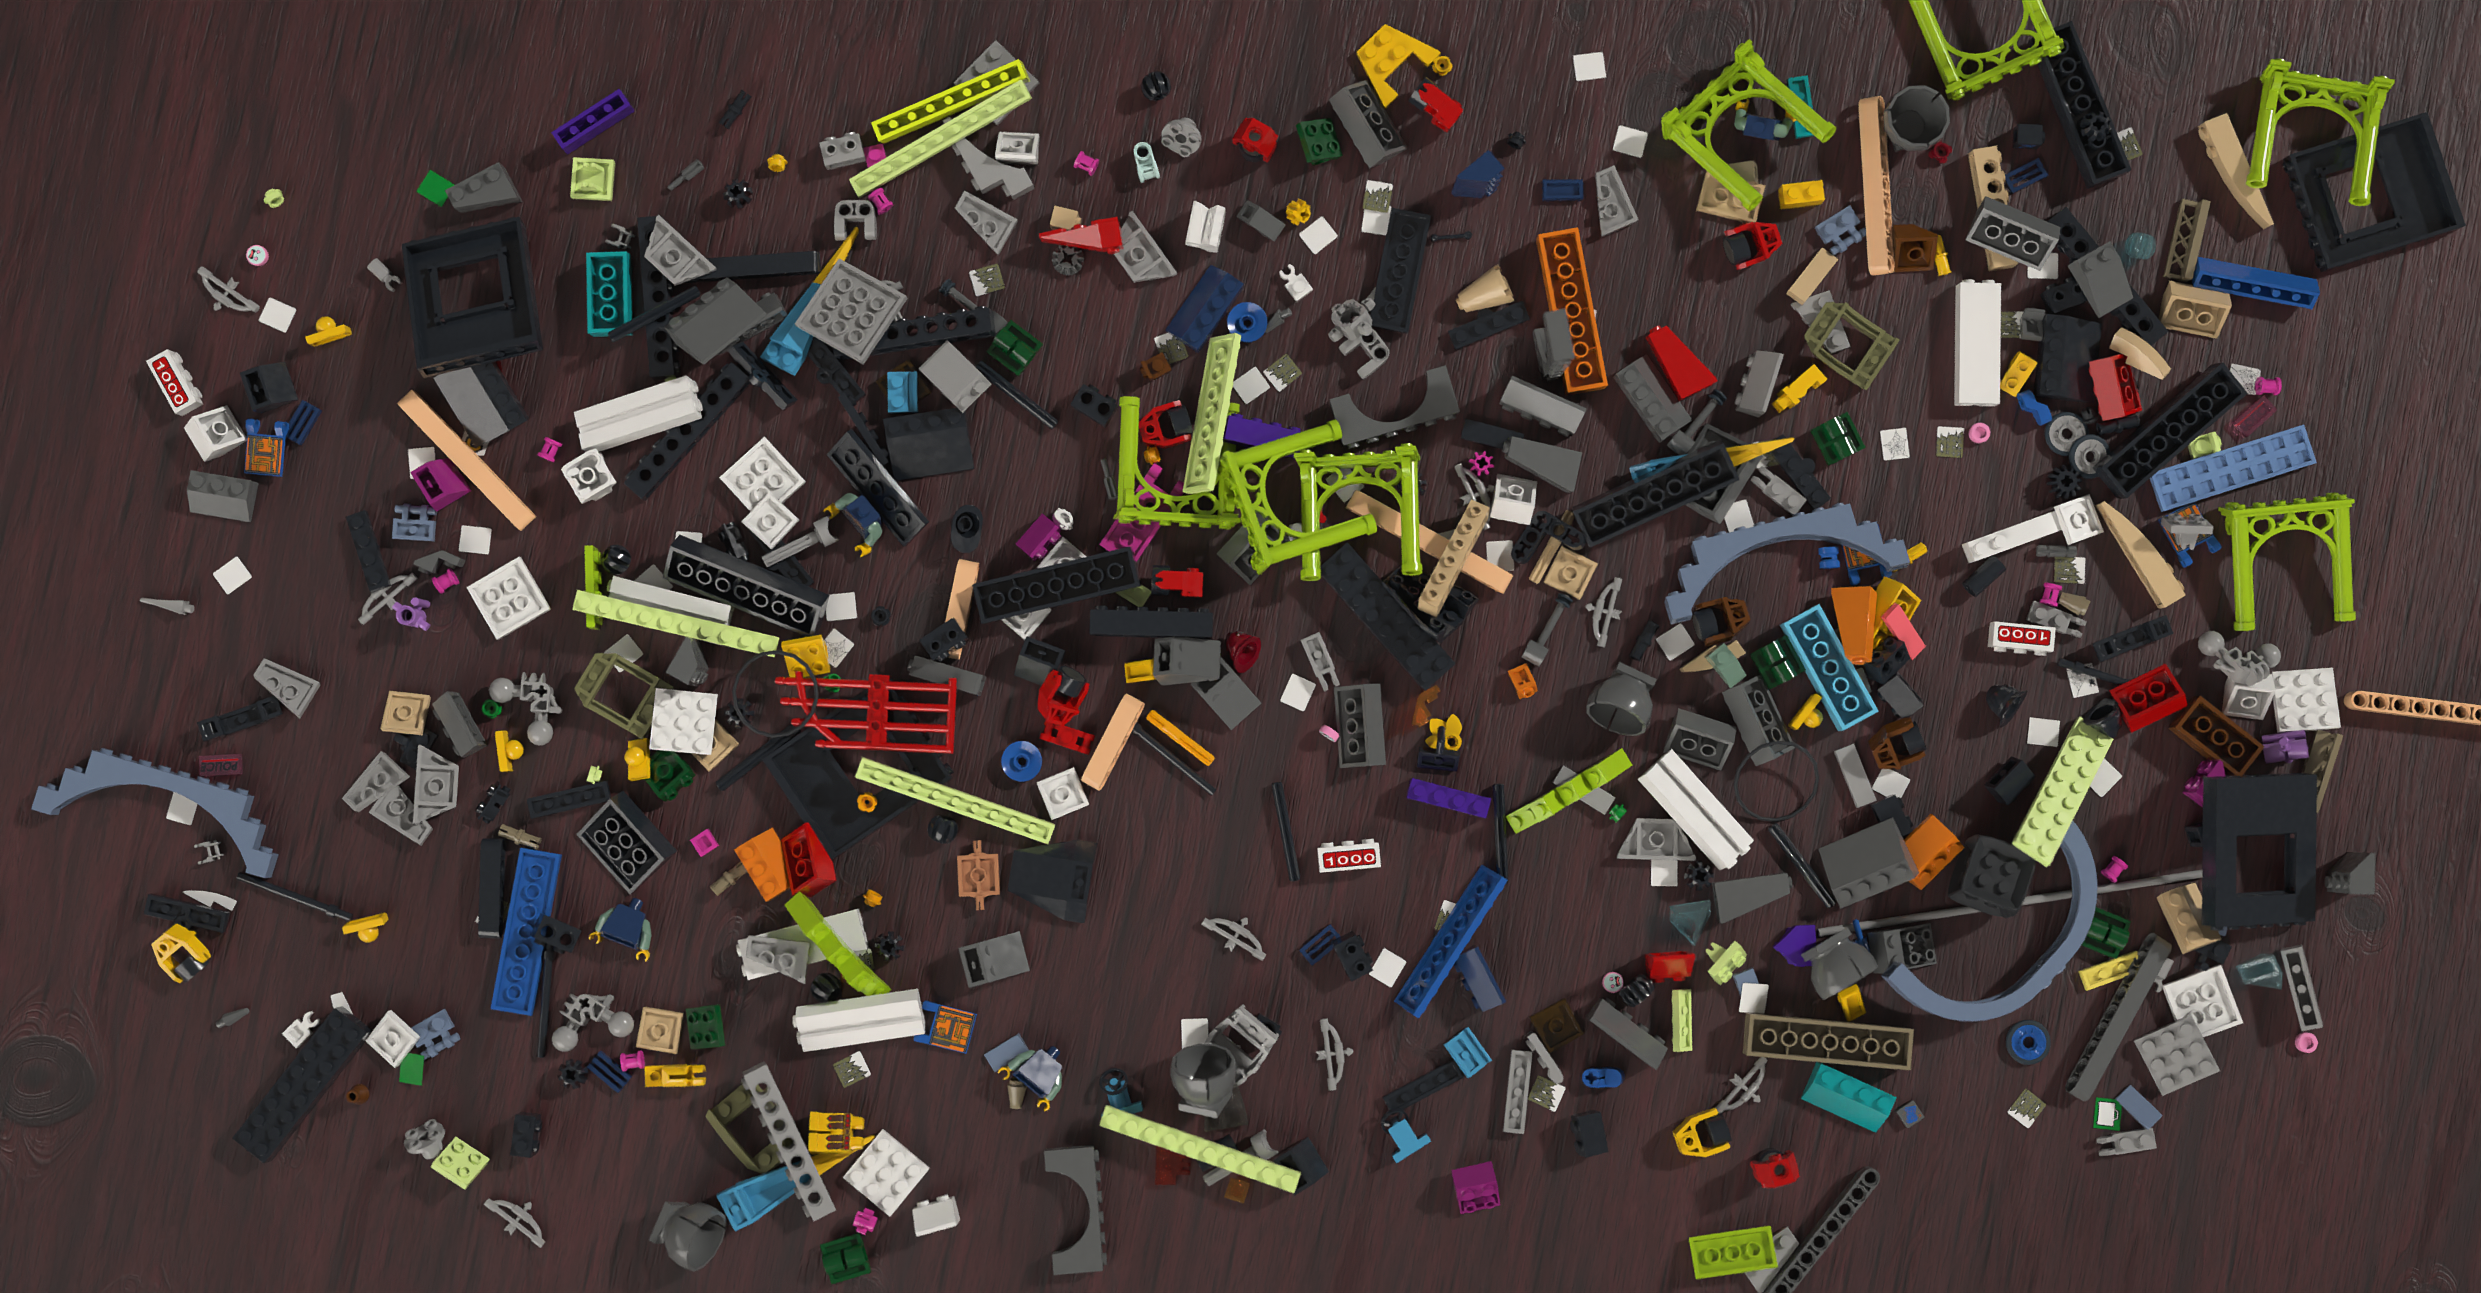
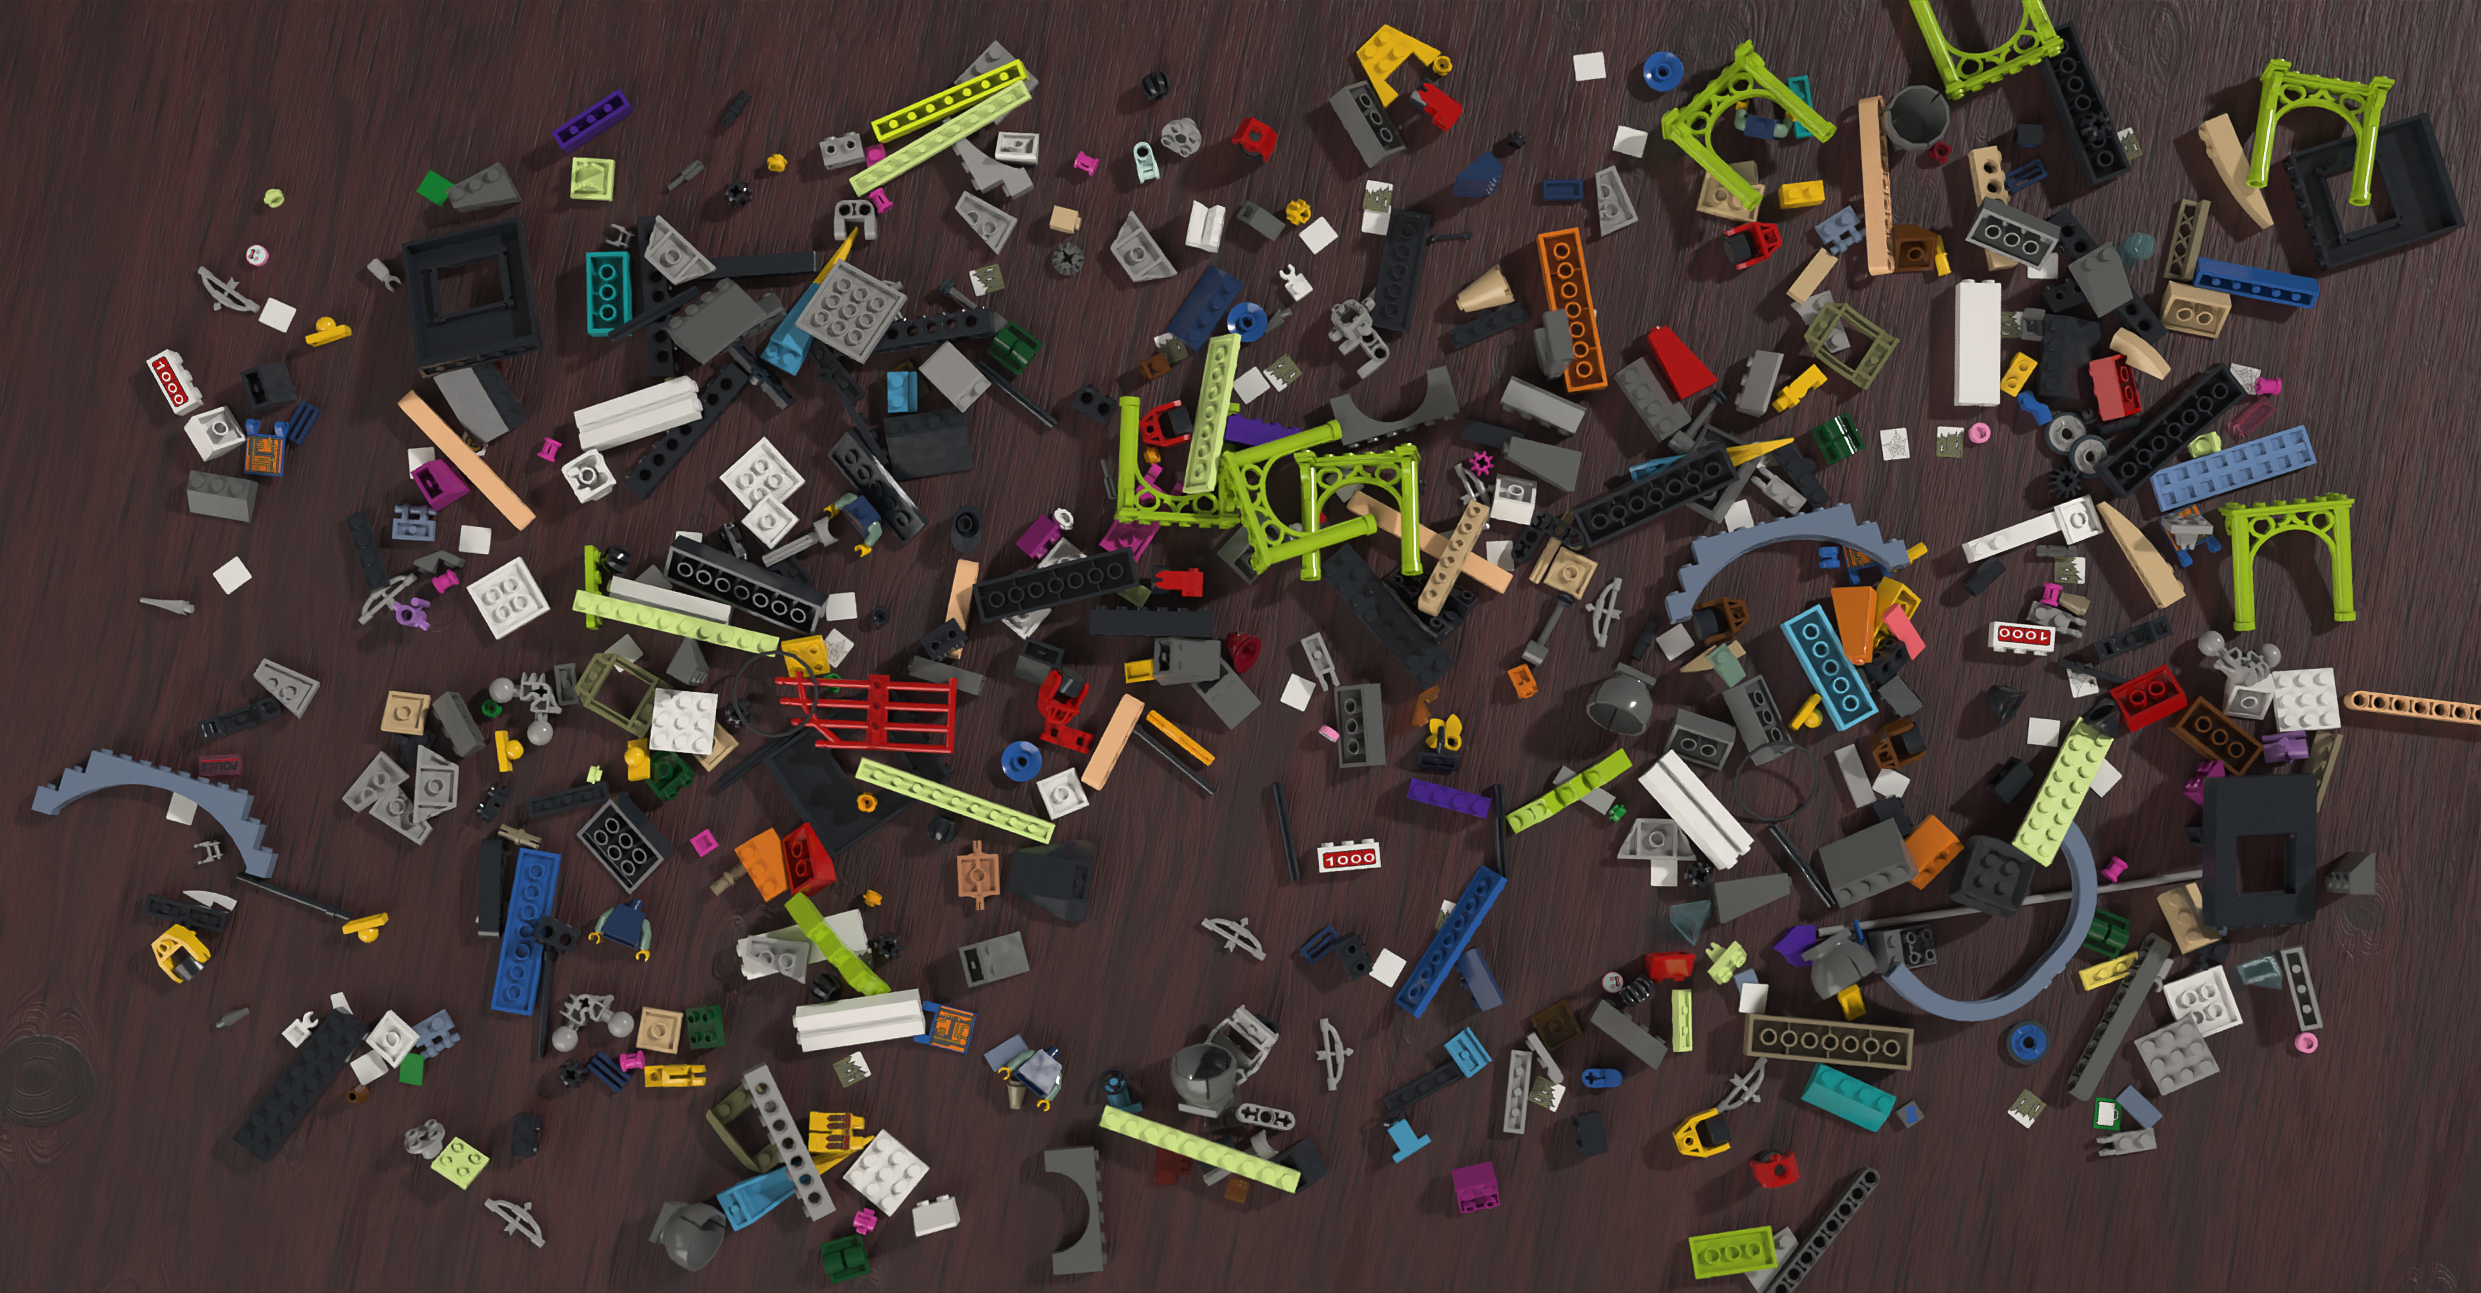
(369, 1067): none -> white sticker
(566, 681): none -> dark grey plate
(1101, 236): red wedge -> none
(1194, 1031): white sticker -> none
(1251, 1108): none -> light grey beam
(1319, 140): dark green plate -> none
(1667, 62): none -> blue dish
(1777, 662): dark green plate -> none

